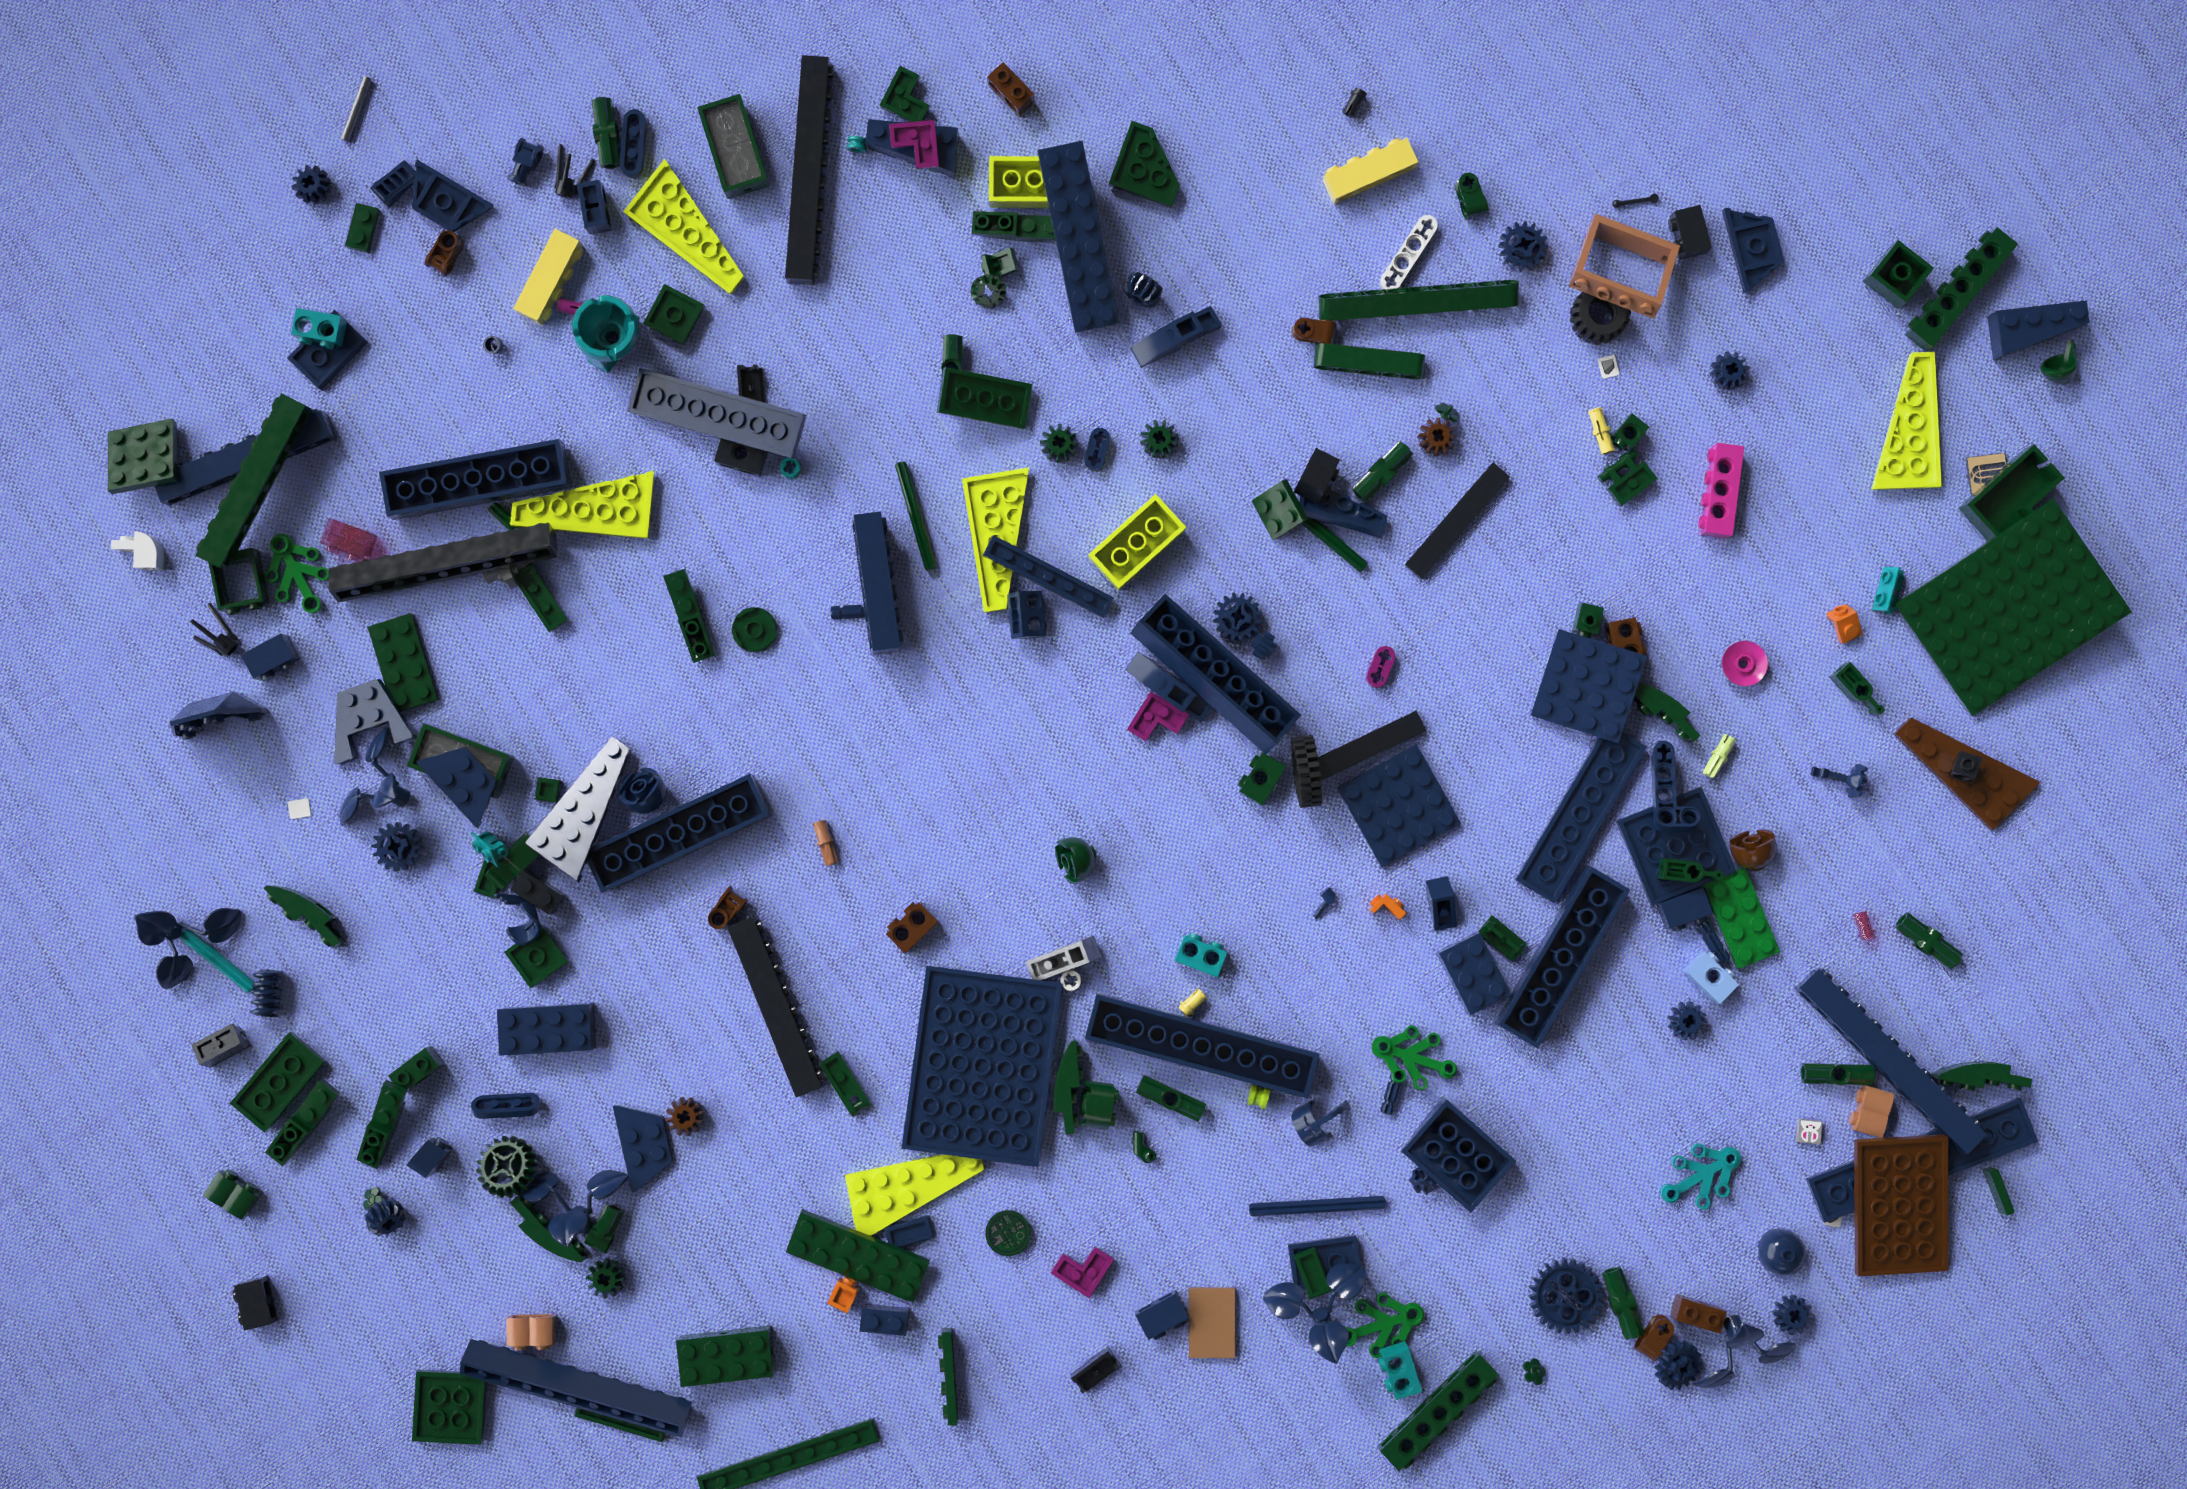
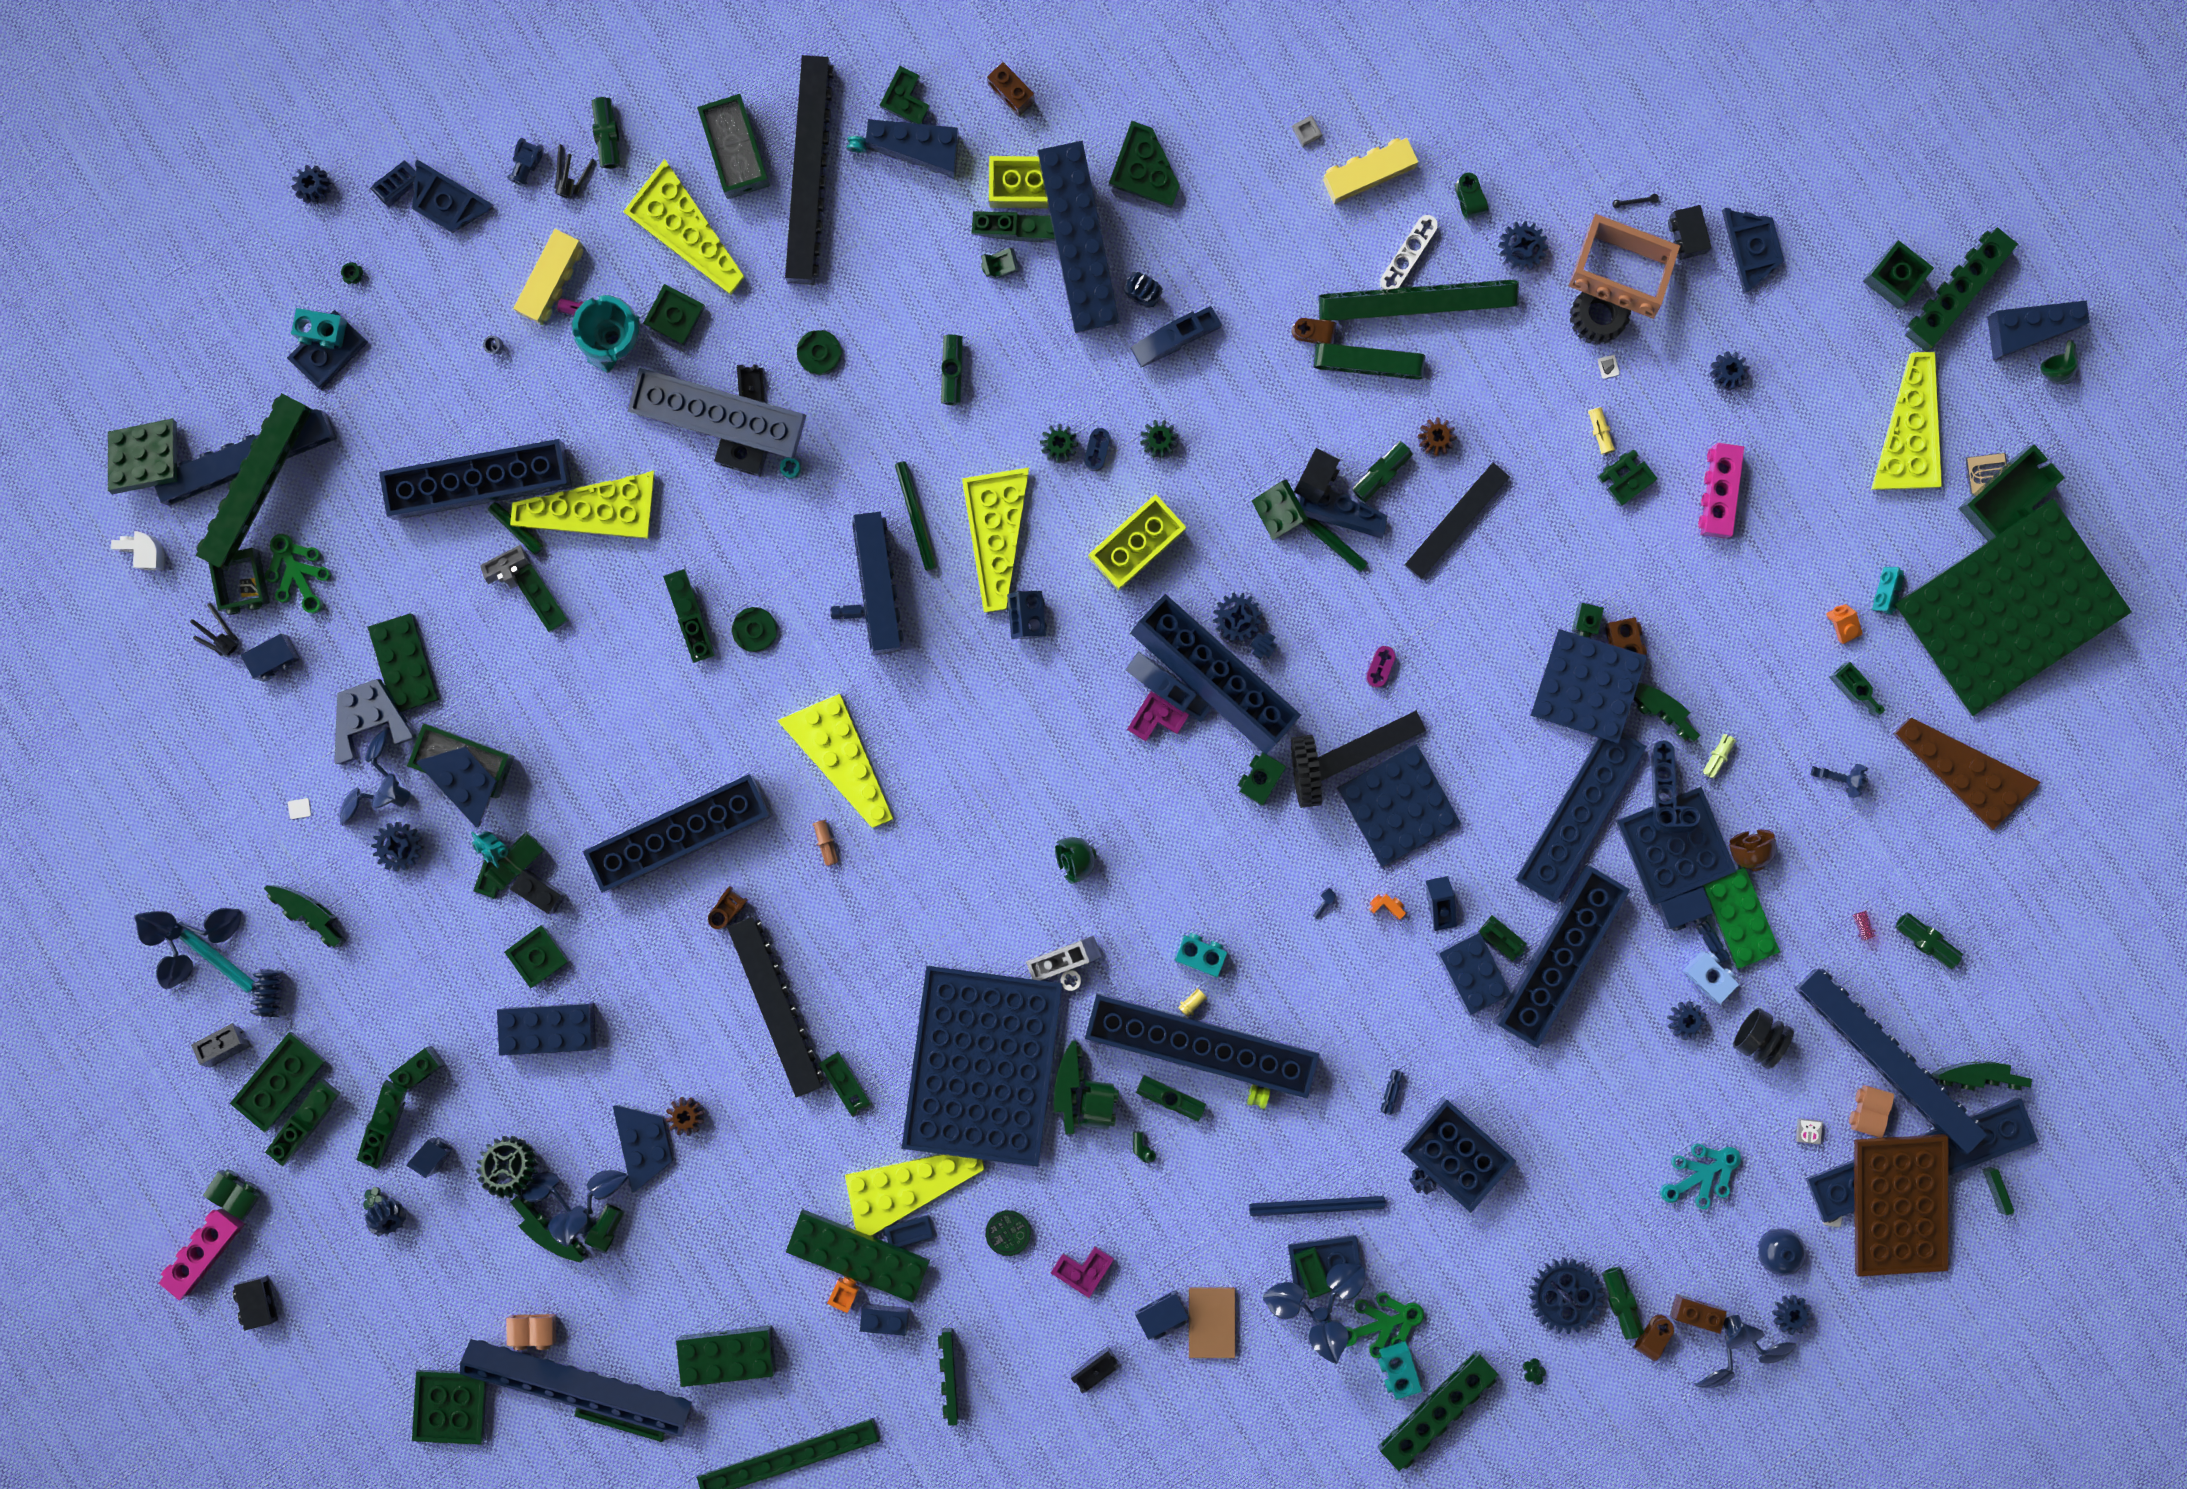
(182, 1285): none -> dark pink brick
(214, 711): dark blue wedge -> none
(248, 587): none -> sticker
(347, 269): none -> dark green plate
(348, 539): clear pink brick -> none
(356, 108): flat silver bar -> none
(362, 228): dark green plate -> none
(443, 254): reddish brown piece -> none
(443, 562): black brick -> none
(506, 1105): dark blue plate -> none
(530, 930): dark blue helmet -> none
(548, 790): dark green tile -> none
(577, 818): wing -> none
(594, 207): dark blue brick -> none
(606, 1286): dark green gear -> none
(629, 135): dark blue plate -> none
(643, 791): dark blue cylinder -> none
(819, 352): none -> dark green tile
(834, 746): none -> neon yellow wing
(915, 931): reddish brown brick -> none
(920, 136): magenta plate -> none
(984, 398): dark green plate -> none
(994, 284): dark green gear -> none
(1048, 576): dark blue plate -> none
(1299, 1122): dark blue helmet -> none
(1306, 131): none -> light grey tile
(1354, 103): black pin -> none
(1410, 1057): green plant -> none
(1447, 412): plant -> none
(1636, 426): dark green brick -> none
(1678, 1365): dark blue gear -> none
(1681, 874): dark green piece -> none
(1755, 661): dark pink dish -> none
(1763, 1038): none -> black wheel
(1823, 1074): dark green piece -> none
(1965, 767): black brick -> none

